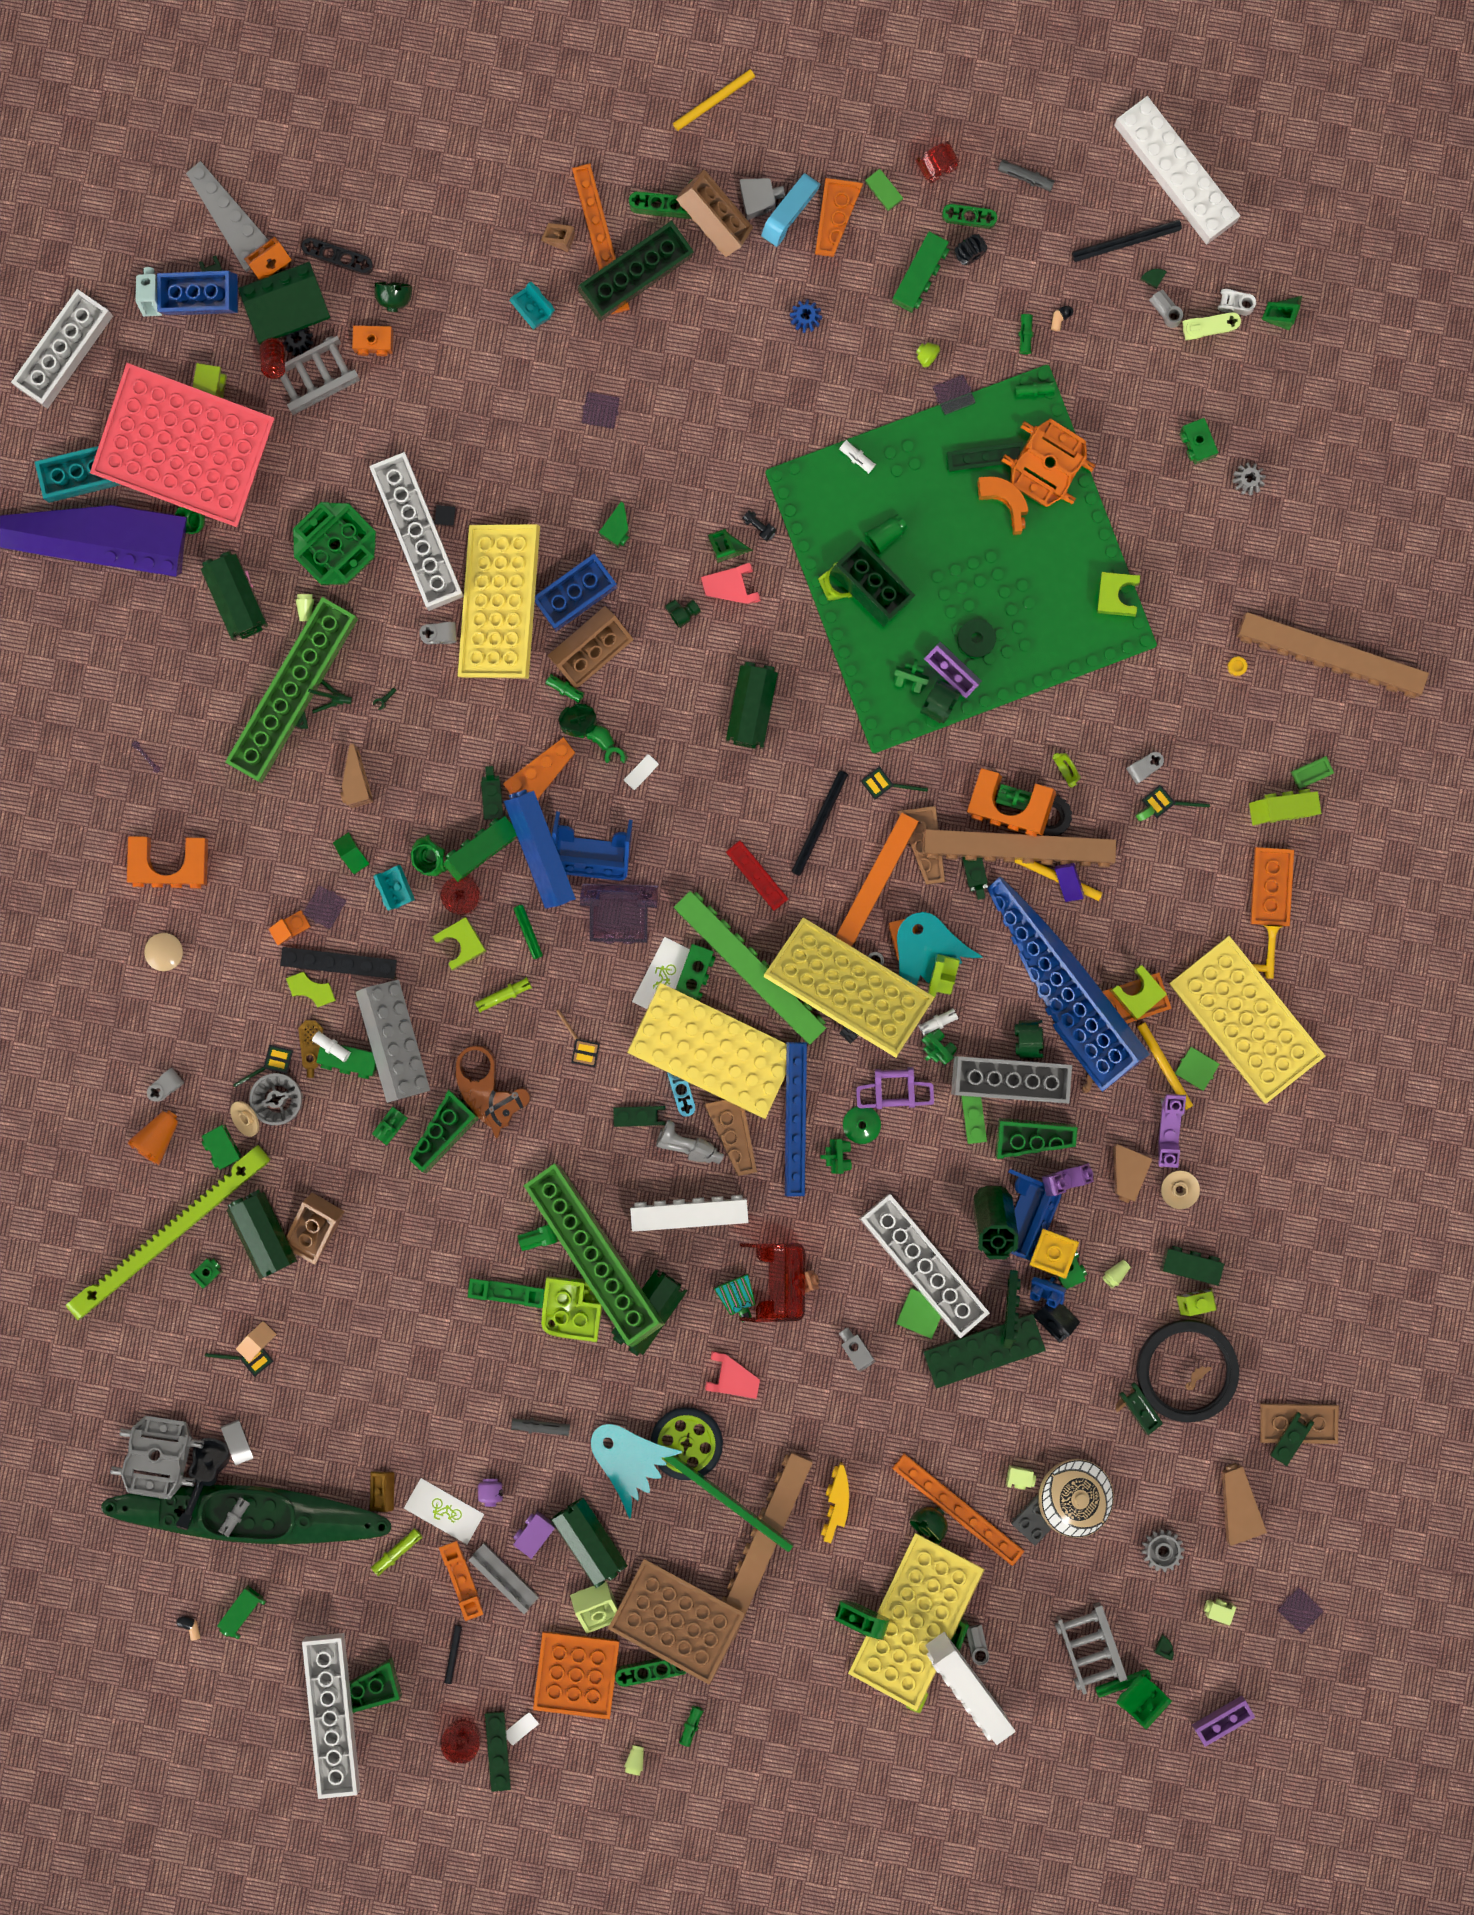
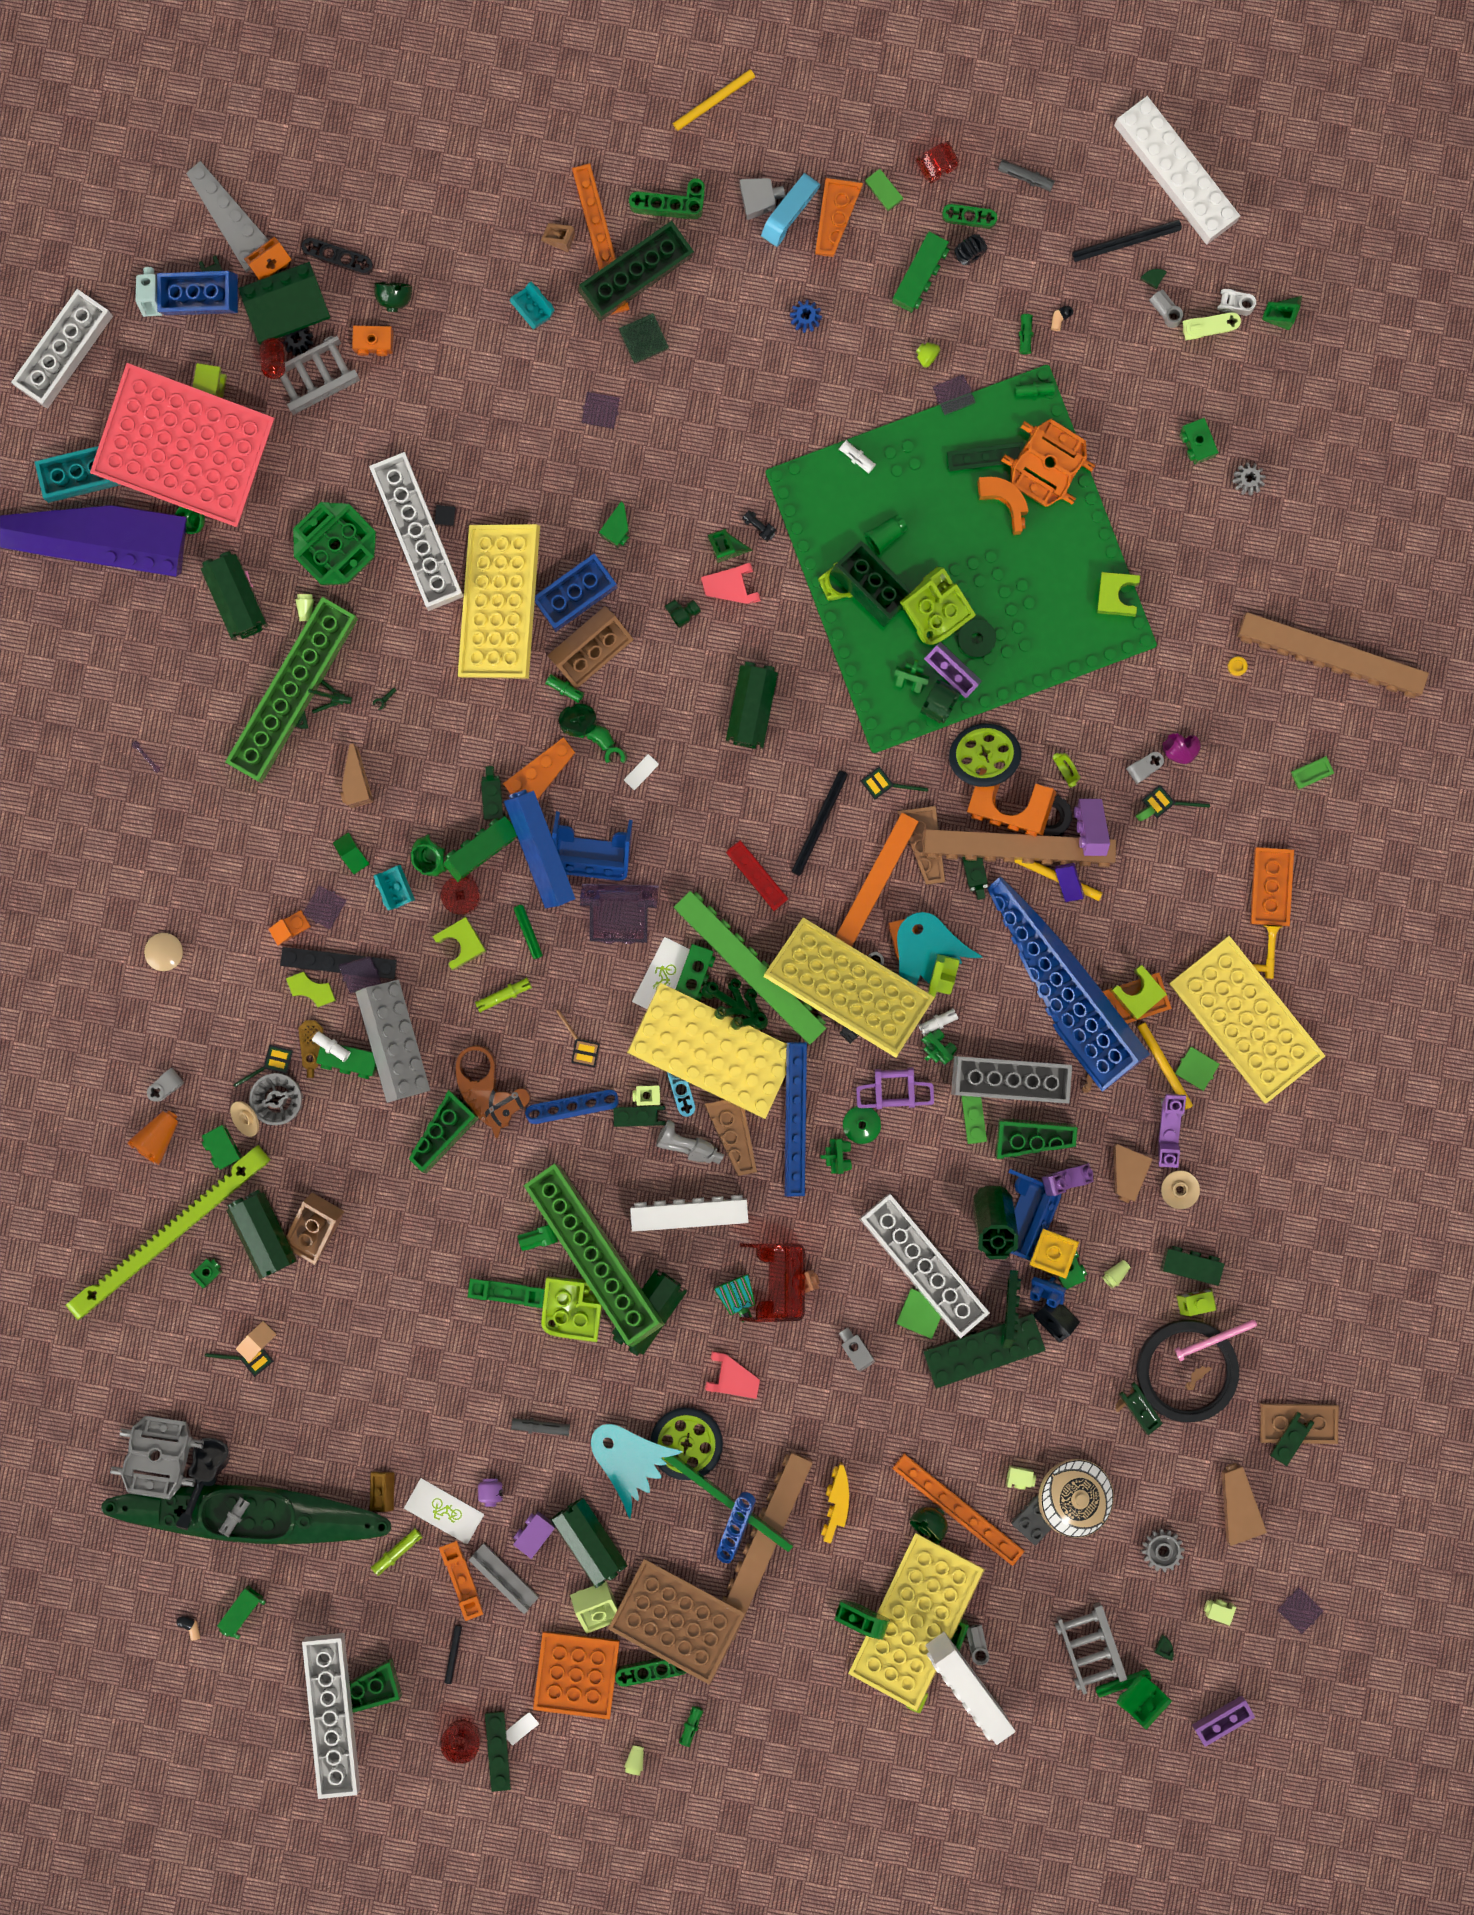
(191, 873): orange arch -> none
(236, 1442): light grey slope -> none
(359, 974): none -> clear purple piece
(390, 1126): green hips -> none
(440, 633): light grey piece -> none
(562, 1105): none -> blue beam
(643, 338): none -> clear green plate
(654, 1095): none -> yellowish green brick
(715, 213): medium nougat slope -> none
(738, 1005): none -> dark green plant
(738, 1521): none -> blue beam
(937, 607): none -> lime slope
(993, 776): none -> wedge
(1013, 797): green hips -> none
(1030, 1039): dark green brick -> none
(1092, 827): none -> medium lavender brick
(1181, 749): none -> magenta hair
(1214, 1339): none -> bright pink bar
(1285, 807): lime wedge -> none

